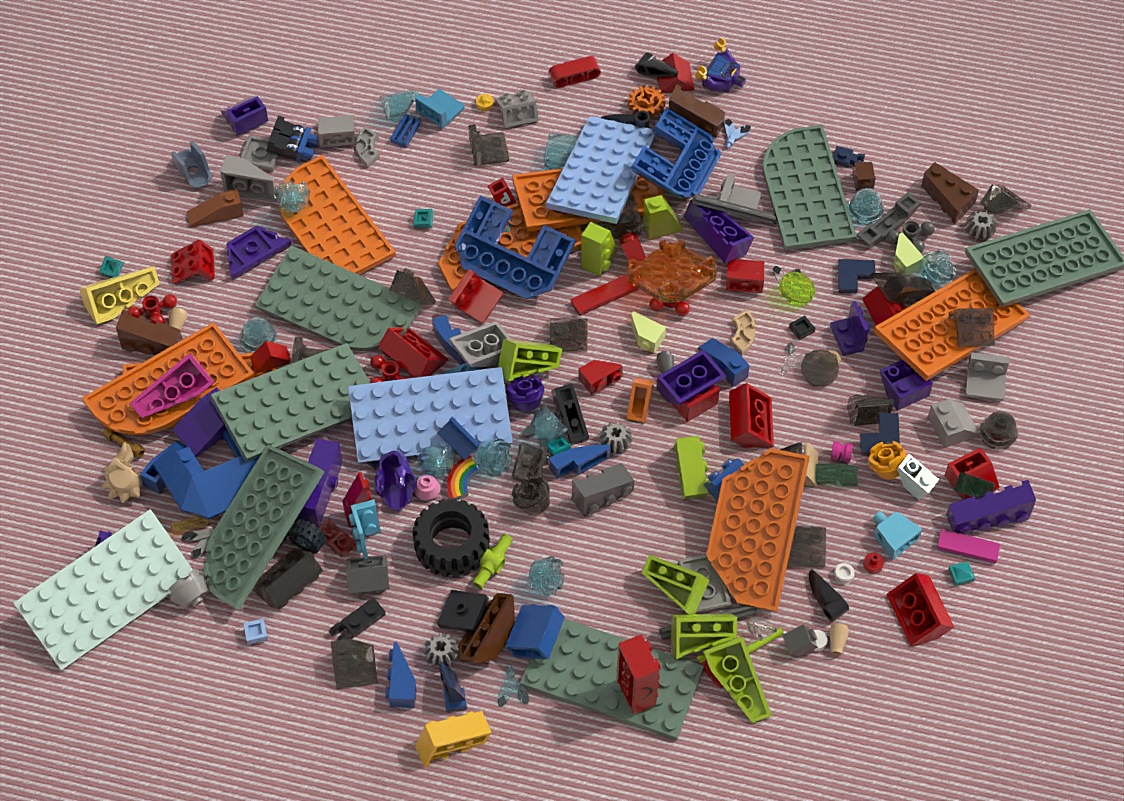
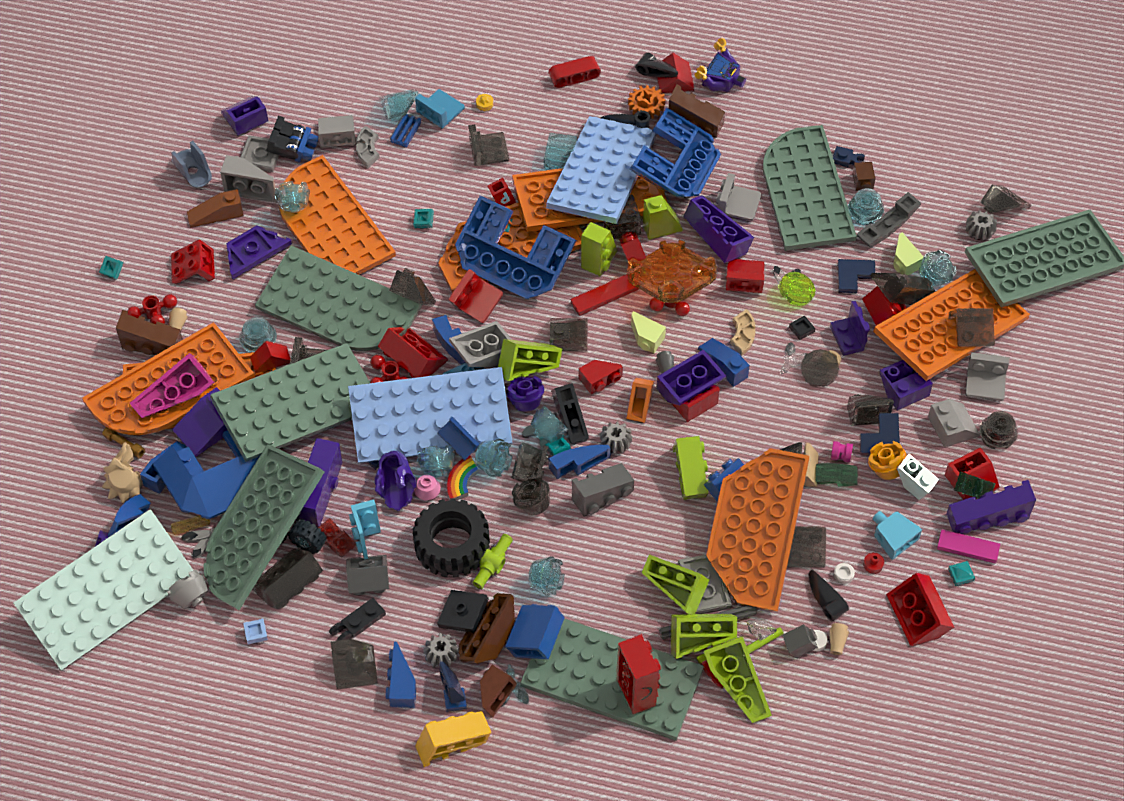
(109, 297): light yellow wedge -> none
(129, 512): none -> blue slope
(356, 494): red slope -> none
(495, 689): none -> copper slope
(518, 108): light grey bracket -> none
(733, 134): light blue piece -> none
(734, 209): dark grey axle -> none
(751, 417): red slope -> none
(911, 230): dark grey piece -> none
(949, 191): reddish brown wedge -> none

